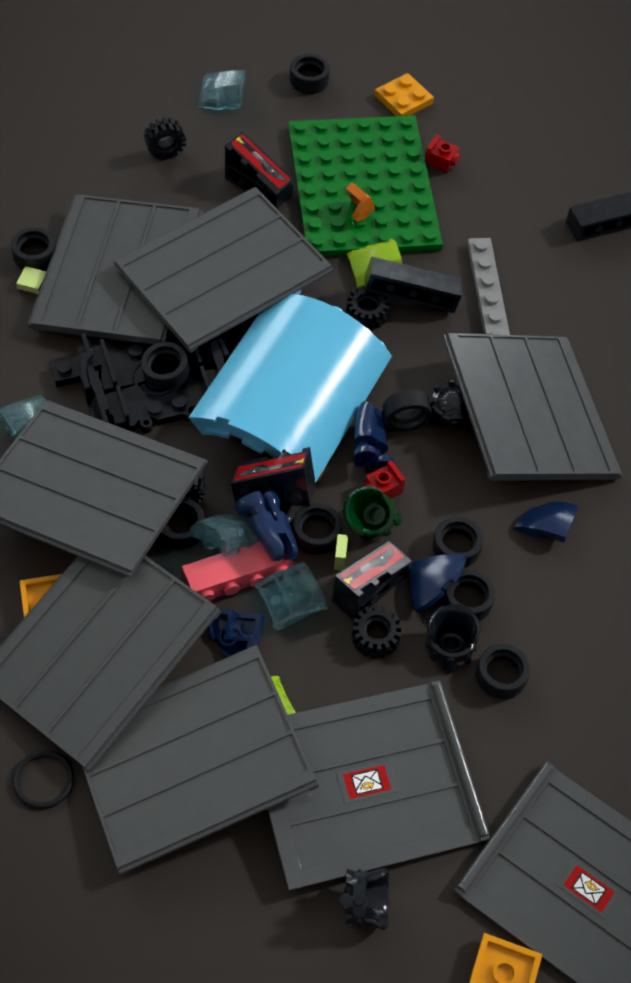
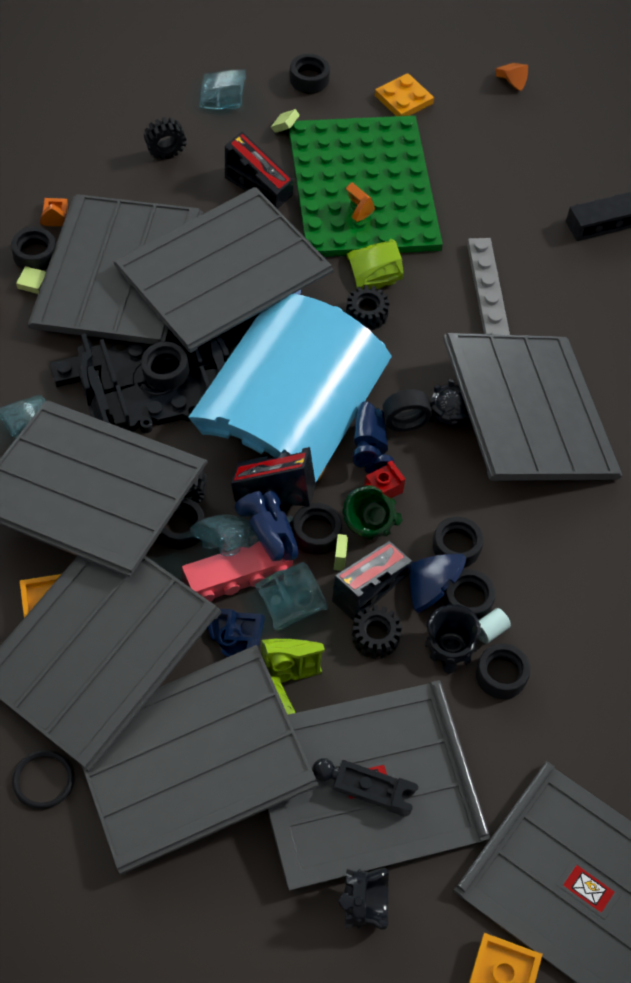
(54, 212): none -> orange tile
(285, 121): none -> yellowish green tile
(292, 658): none -> lime slope
(367, 785): none -> black plate
(412, 285): black brick -> none
(442, 155): red brick -> none
(493, 625): none -> light aqua piece
(514, 73): none -> orange tile
(548, 519): dark blue brick -> none

